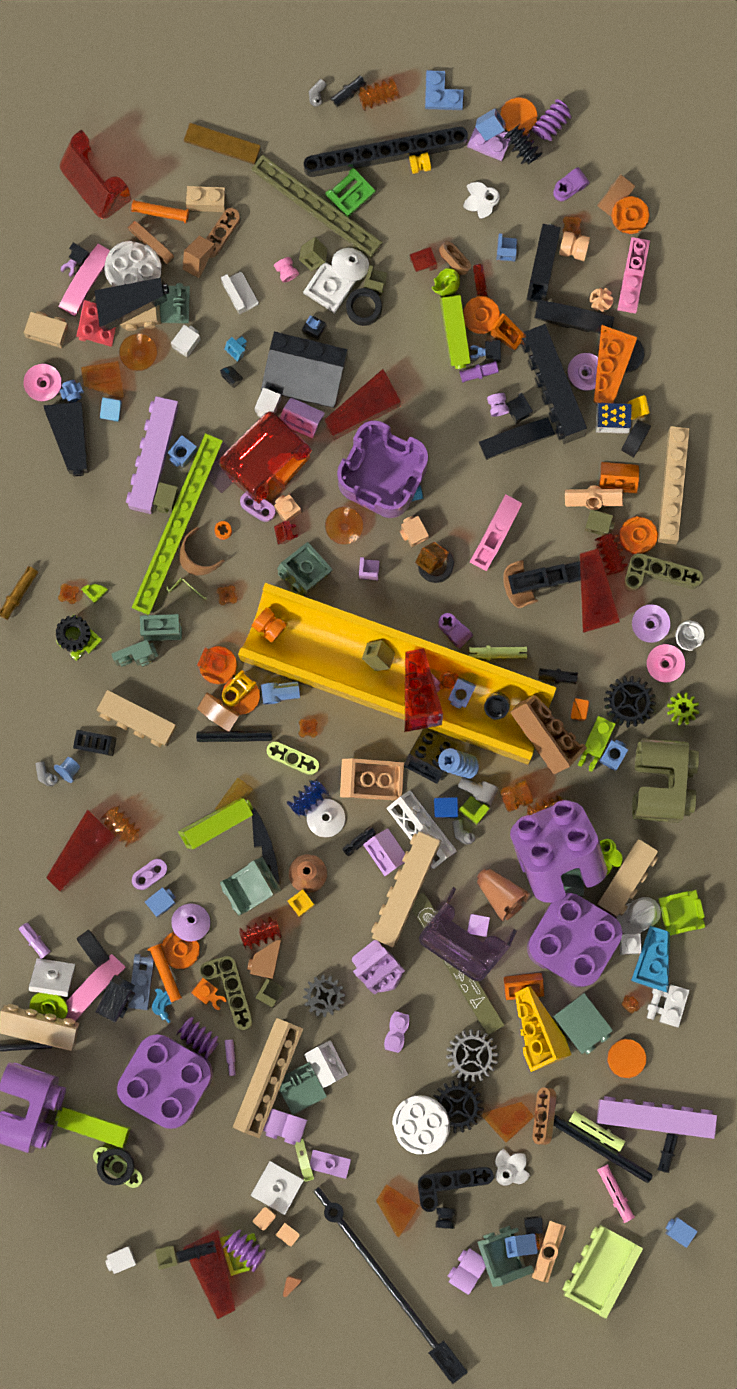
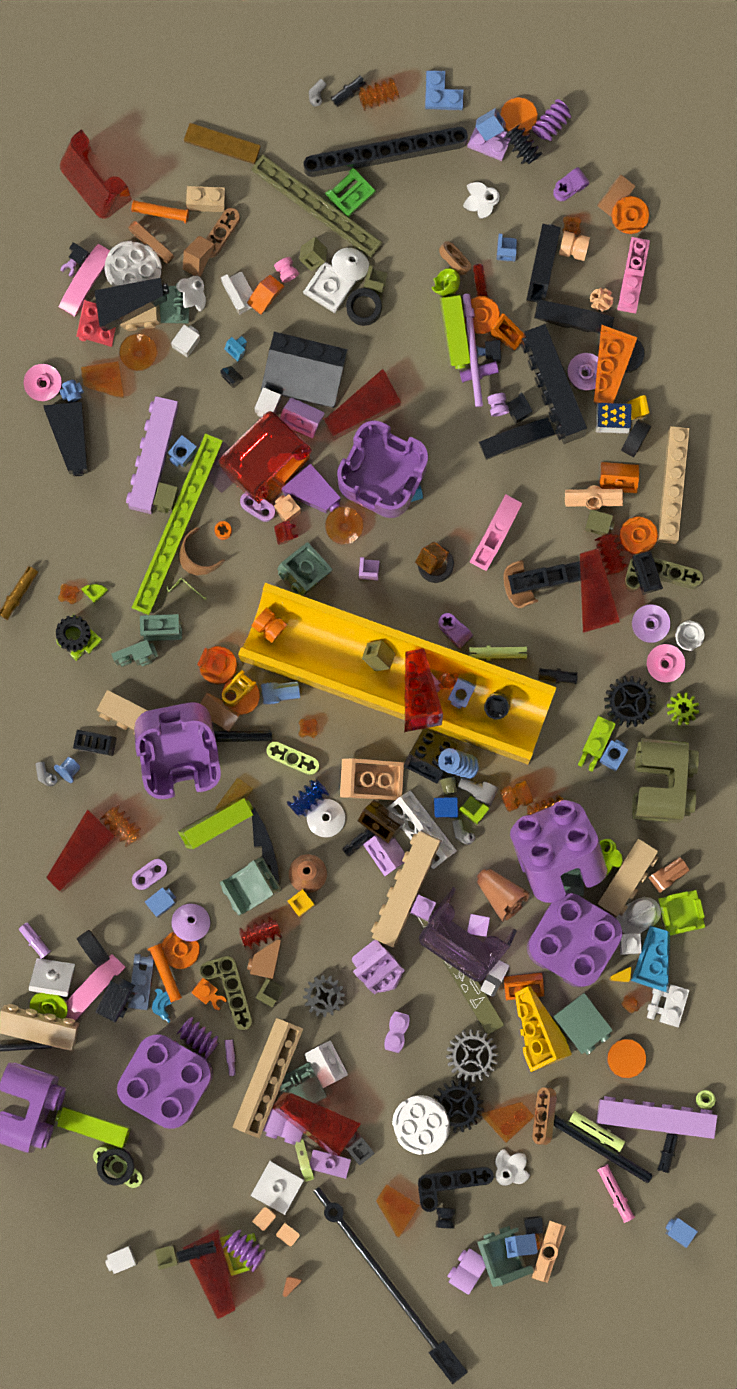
(46, 329): tan brick -> none
(110, 409): slope -> none
(176, 747): none -> medium lavender piece
(192, 292): none -> white plate
(227, 590): clear orange plate -> none
(265, 294): none -> orange slope
(312, 490): none -> medium lavender slope
(314, 327): black piece -> none
(318, 1123): none -> clear red wedge
(359, 1148): none -> dark grey bracket
(381, 821): none -> dark brown brick
(413, 531): light nougat brick -> none
(420, 163): yellow wheel -> none
(423, 259): clear red panel -> none
(423, 908): none -> lavender brick
(449, 785): none -> olive hose
(468, 313): none -> lavender bar
(494, 978): none -> white sticker
(547, 735): medium nougat wedge -> none
(579, 709): orange slope -> none
(602, 1271): yellowish green panel -> none
(622, 976): none -> yellow slope
(646, 572): none -> black hinge
(665, 877): none -> nougat piece
(705, 1095): none -> yellowish green plate

